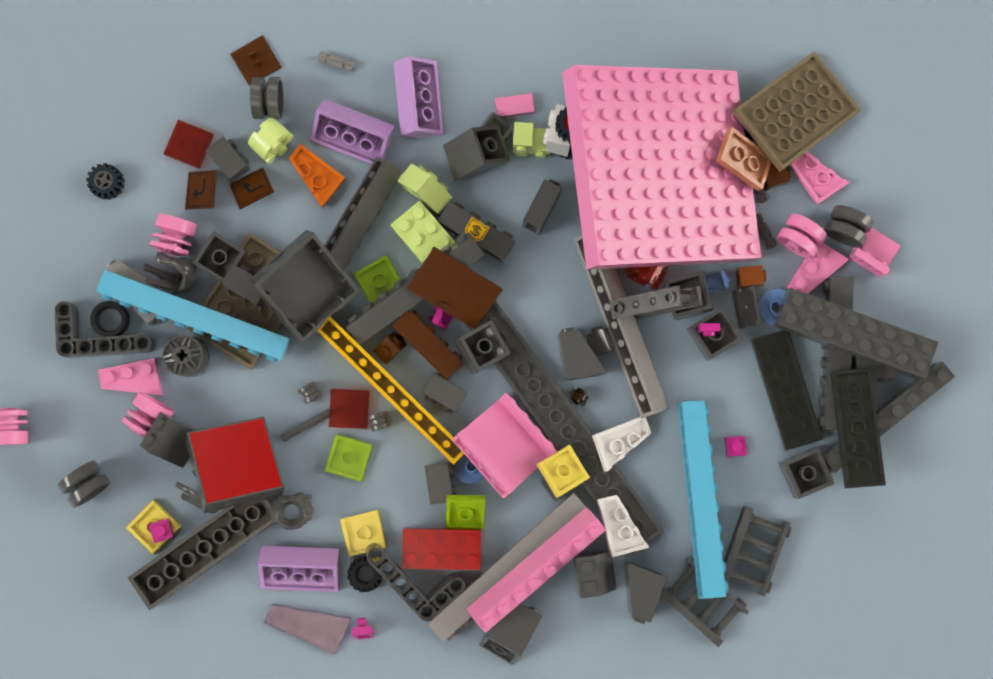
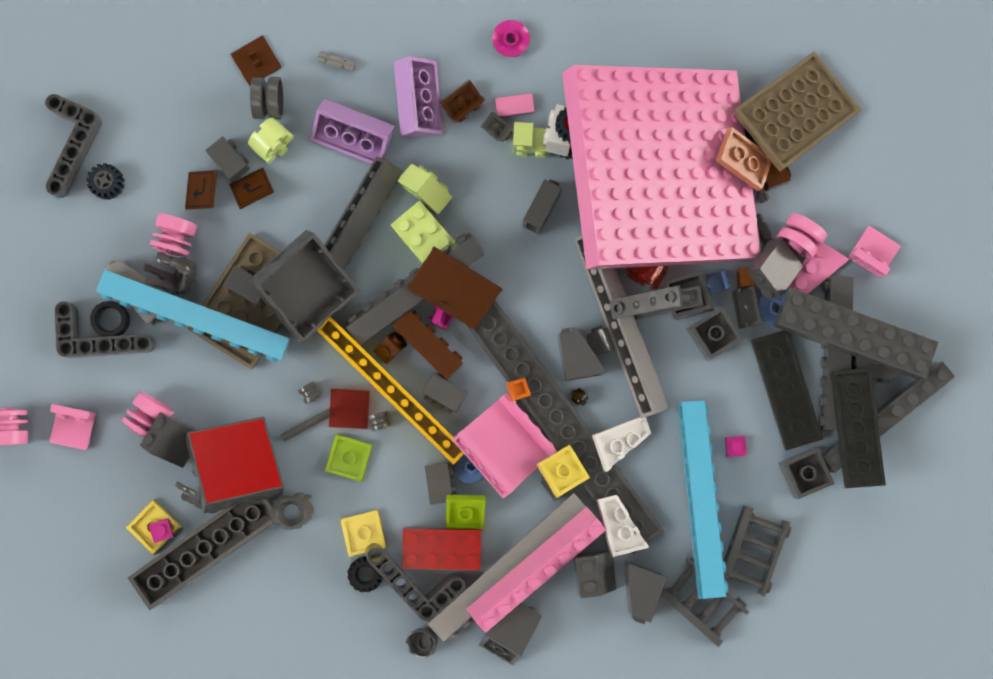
(72, 144): none -> dark grey beam
(72, 426): none -> bright pink bracket
(83, 484): dark grey wheel -> none
(132, 377): bright pink wing -> none
(188, 144): clear red tile -> none
(190, 366): dark grey wheel -> none
(219, 256): dark grey slope -> none
(299, 568): lavender slope -> none
(310, 626): wing -> none
(317, 174): orange wing -> none
(362, 631): dark pink tile -> none
(377, 277): lime tile -> none
(421, 642): none -> dark grey hair
(462, 102): none -> reddish brown bracket
(476, 152): dark grey slope -> none
(482, 347): dark grey slope -> none
(490, 240): dark grey brick -> none
(511, 29): none -> dark pink dish
(518, 389): none -> orange tile
(708, 329): dark pink plate -> none
(774, 268): none -> dark grey brick
(816, 177): bright pink wing -> none
(848, 226): dark grey wheel -> none

